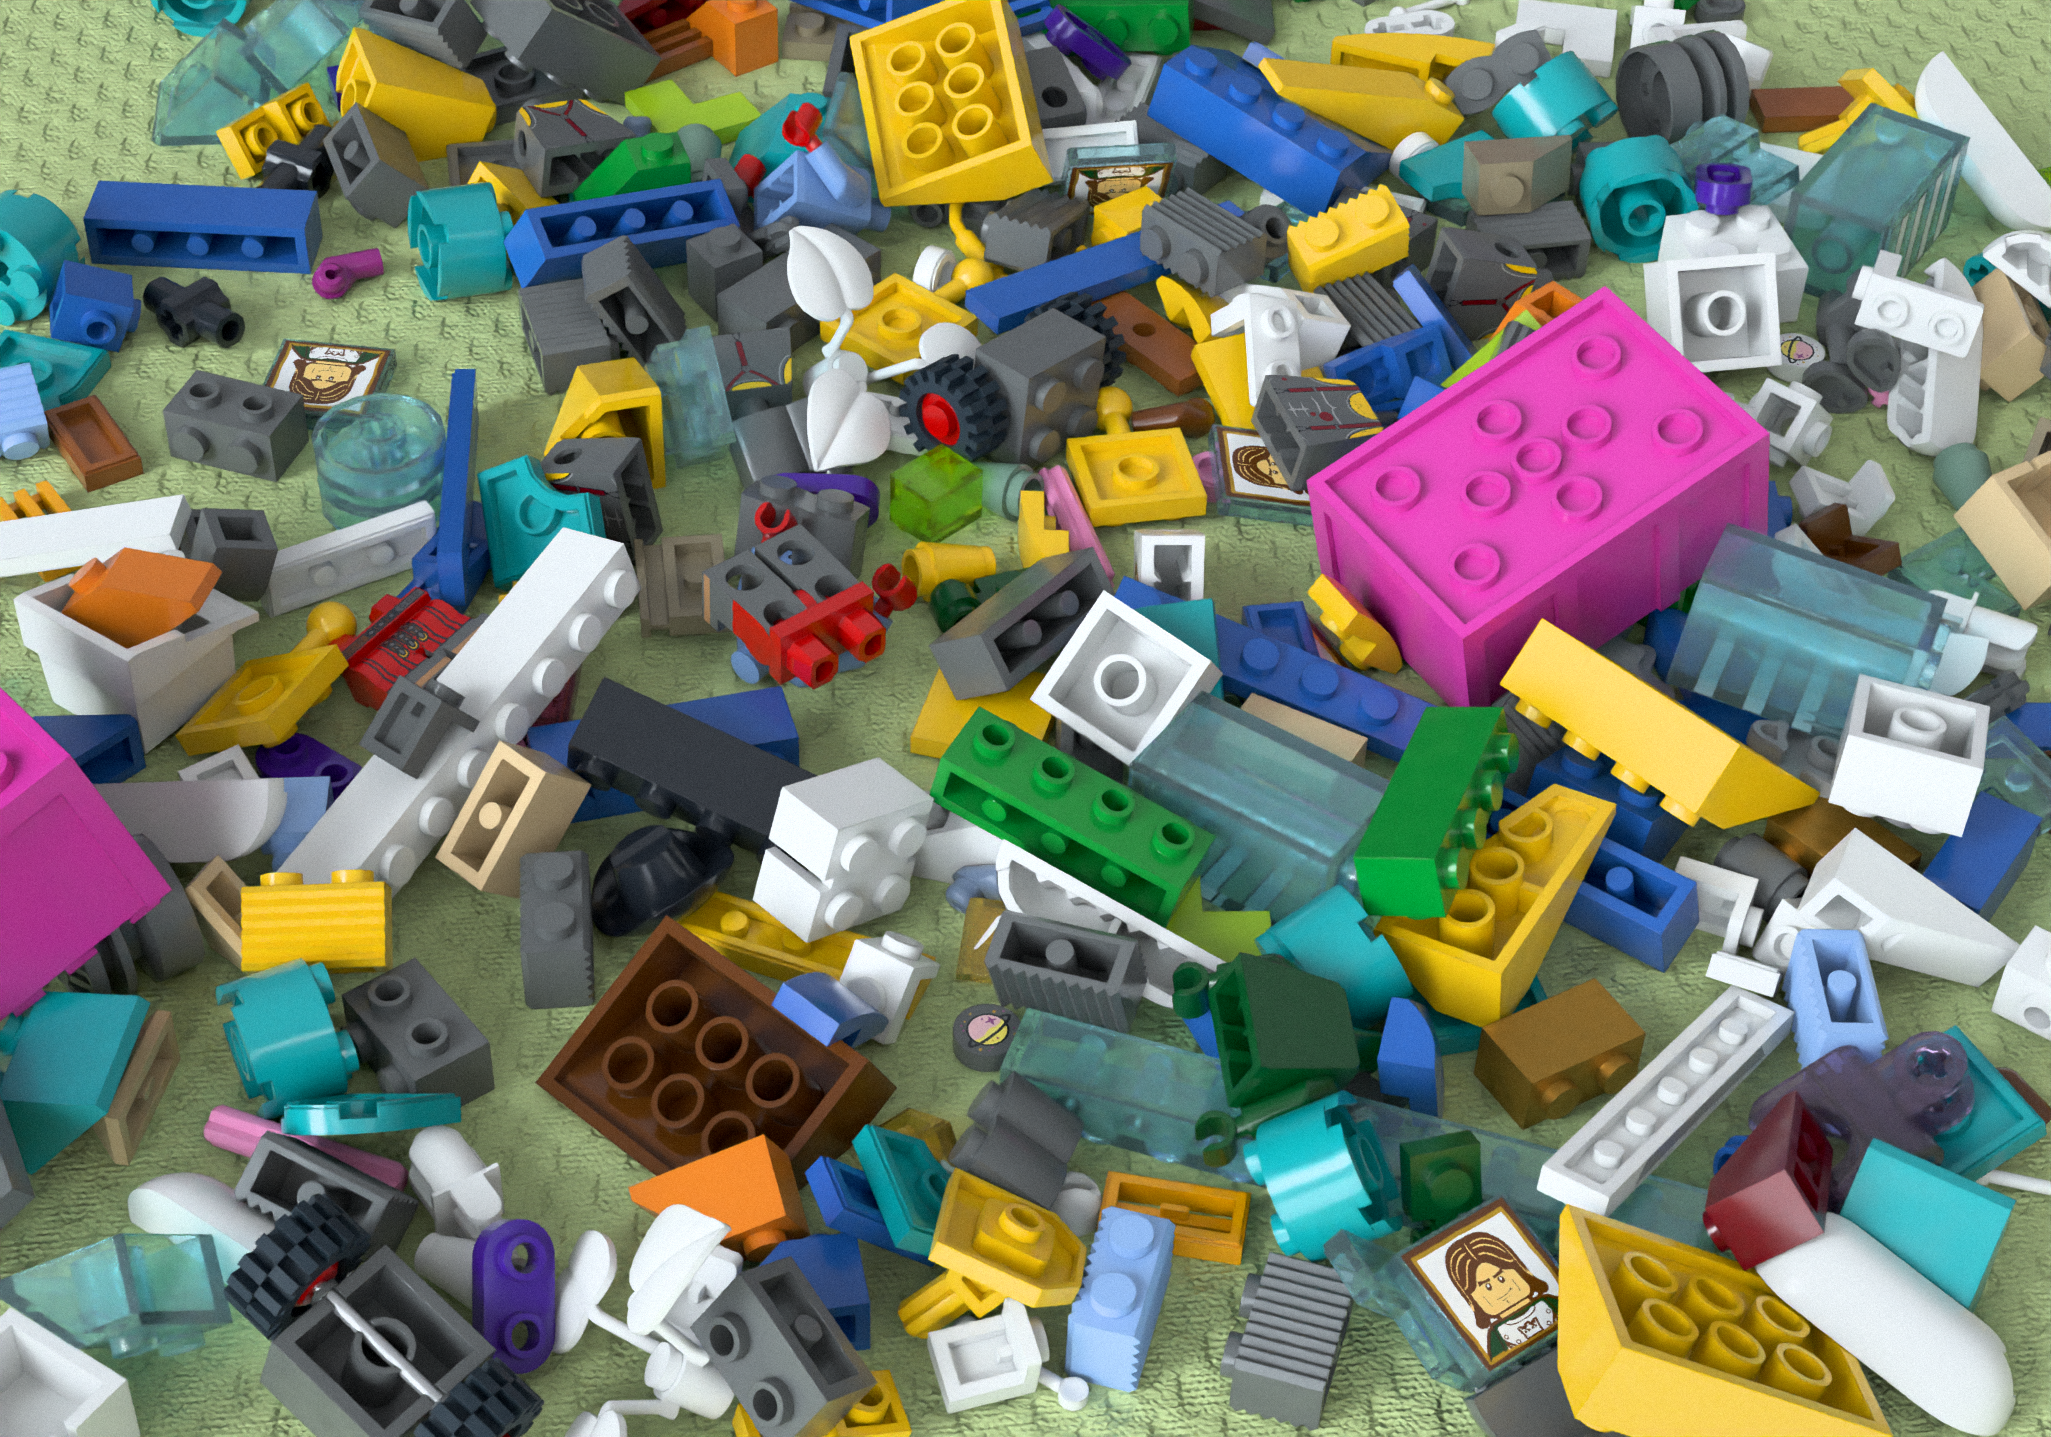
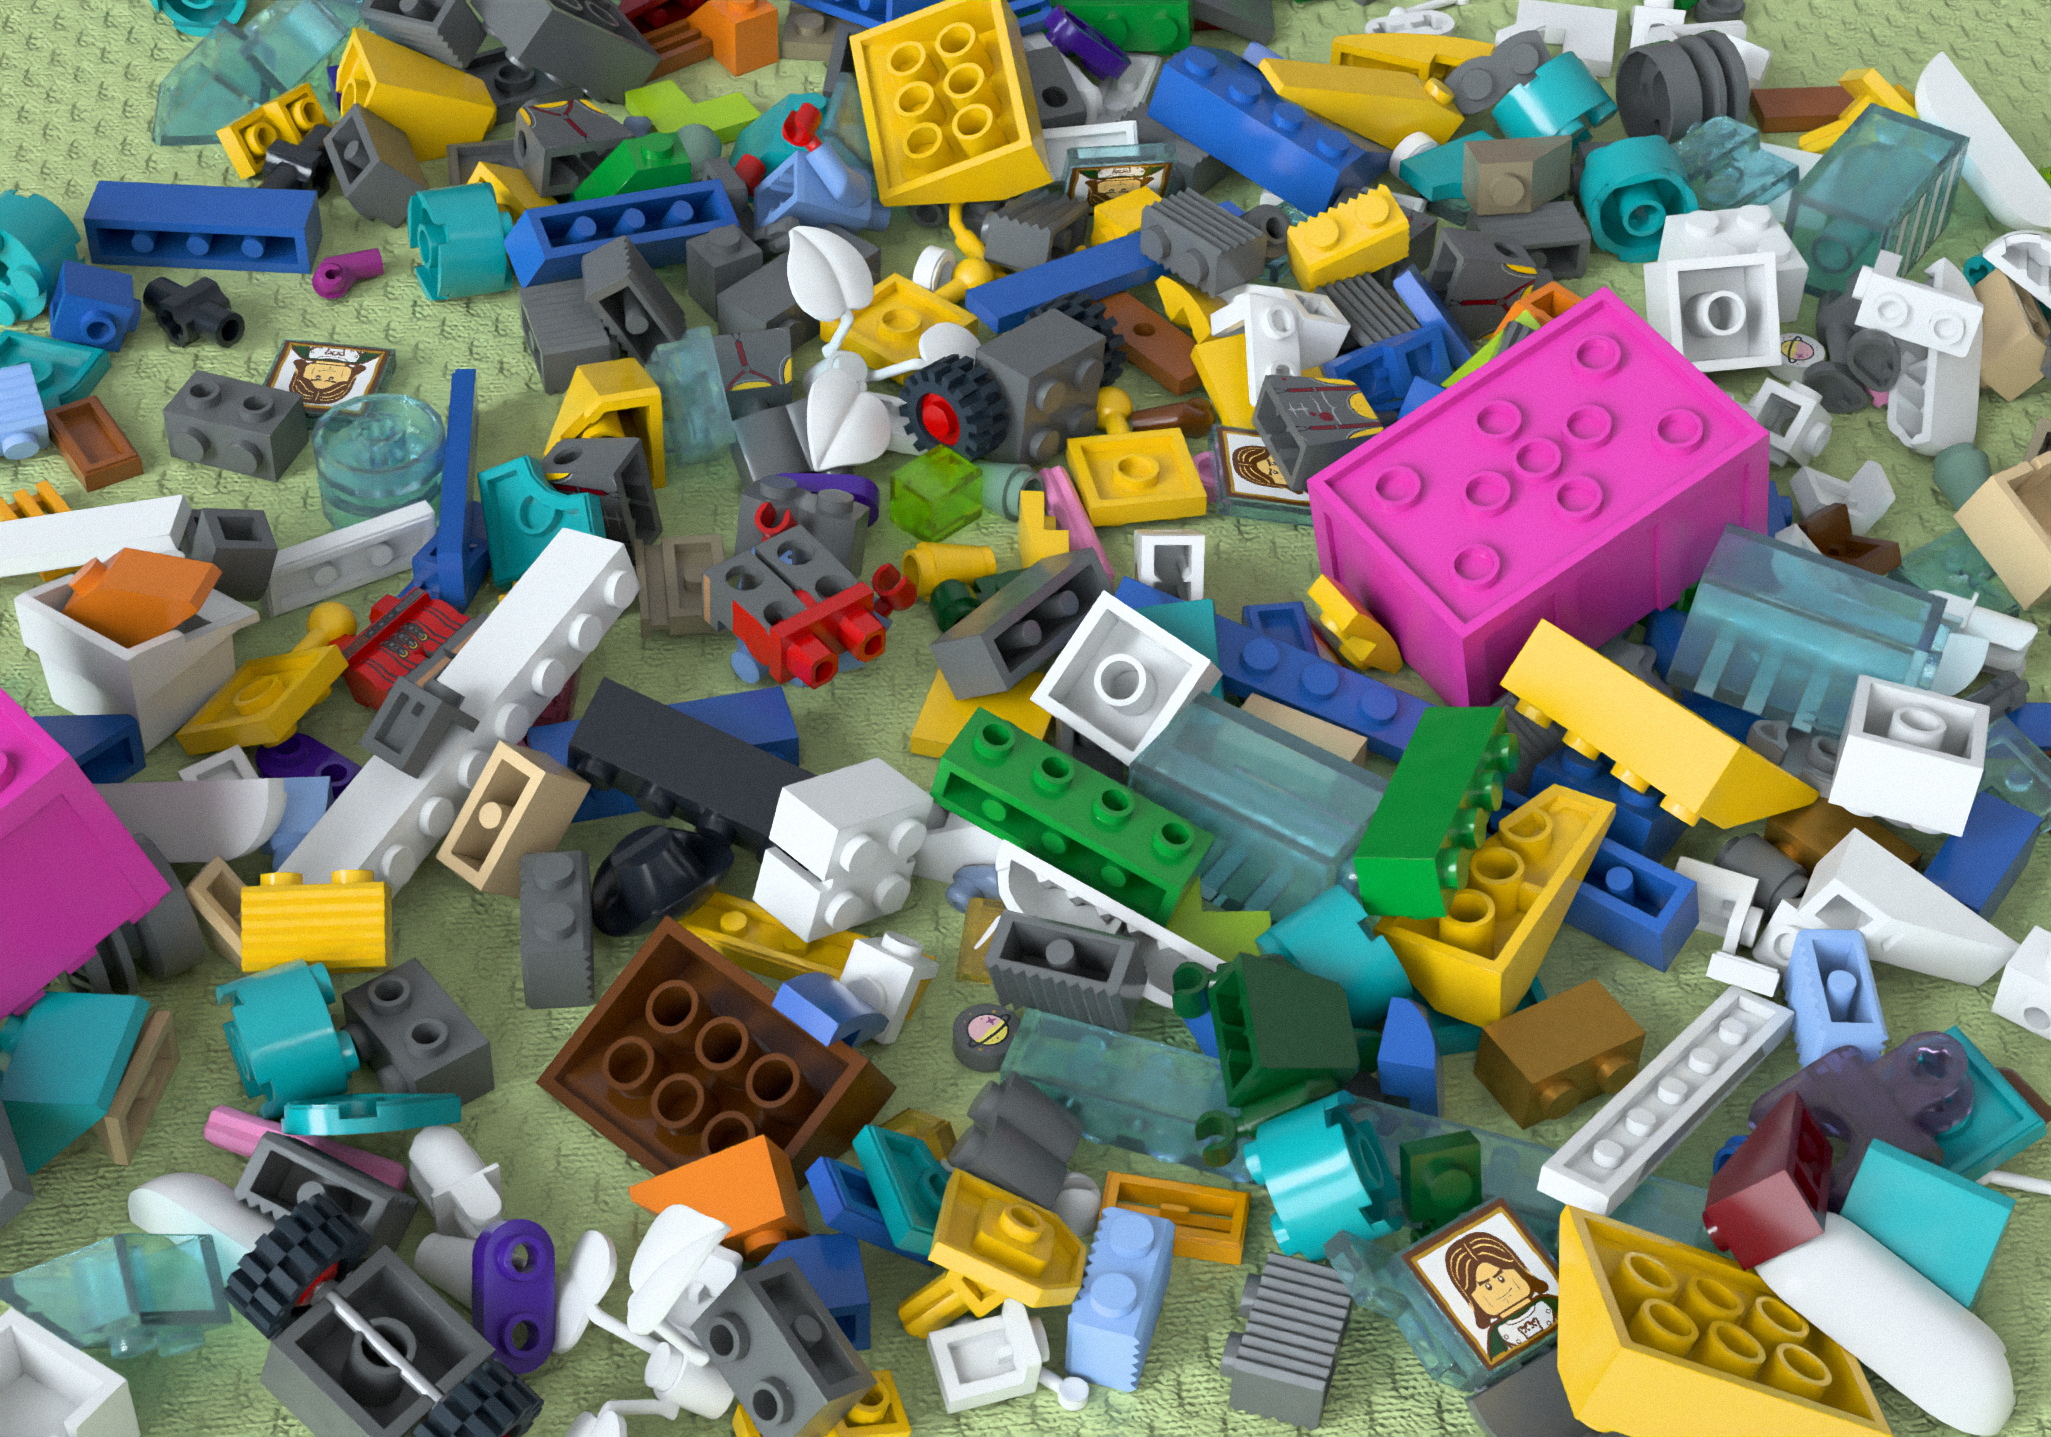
(1723, 187): dark purple plate -> none

